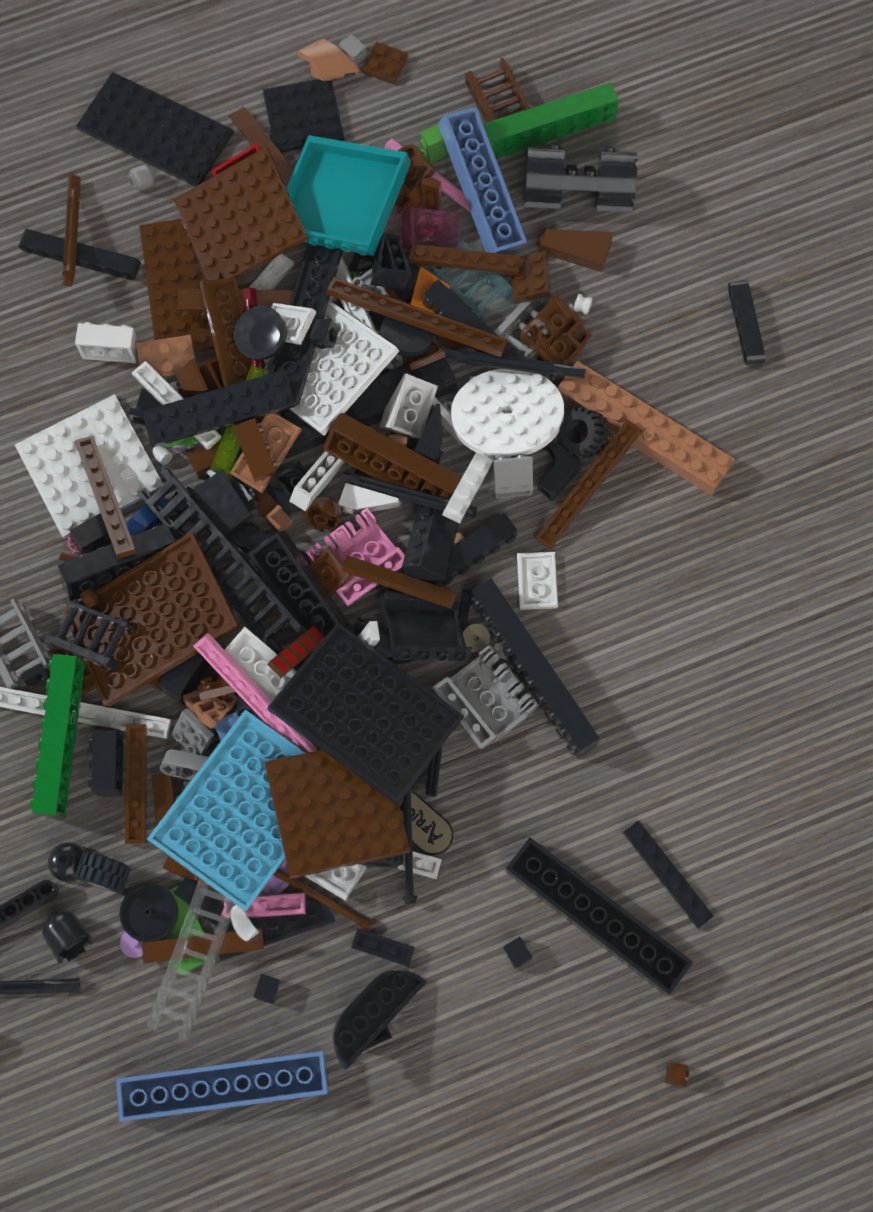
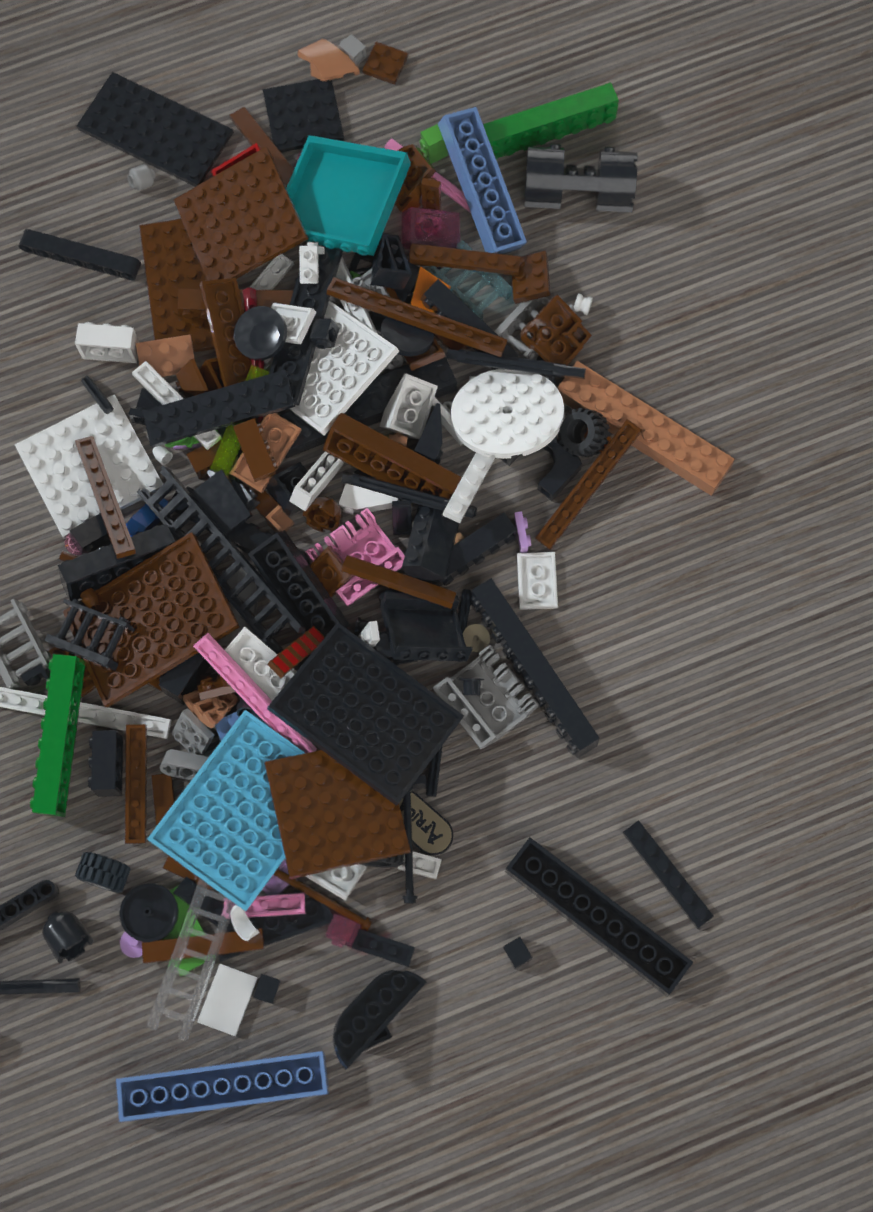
(64, 861): black cylinder -> none
(71, 230): reddish brown piece -> none
(96, 393): none -> black axle
(227, 1000): none -> white tile
(309, 262): none -> white bracket
(342, 931): none -> clear pink brick
(402, 517): none -> black tile
(471, 686): none -> black piece
(481, 96): reddish brown fence -> none
(513, 476): light grey slope -> none
(521, 524): none -> lavender plate
(577, 246): reddish brown slope -> none
(677, 1074): reddish brown brick -> none
(746, 322): black beam -> none

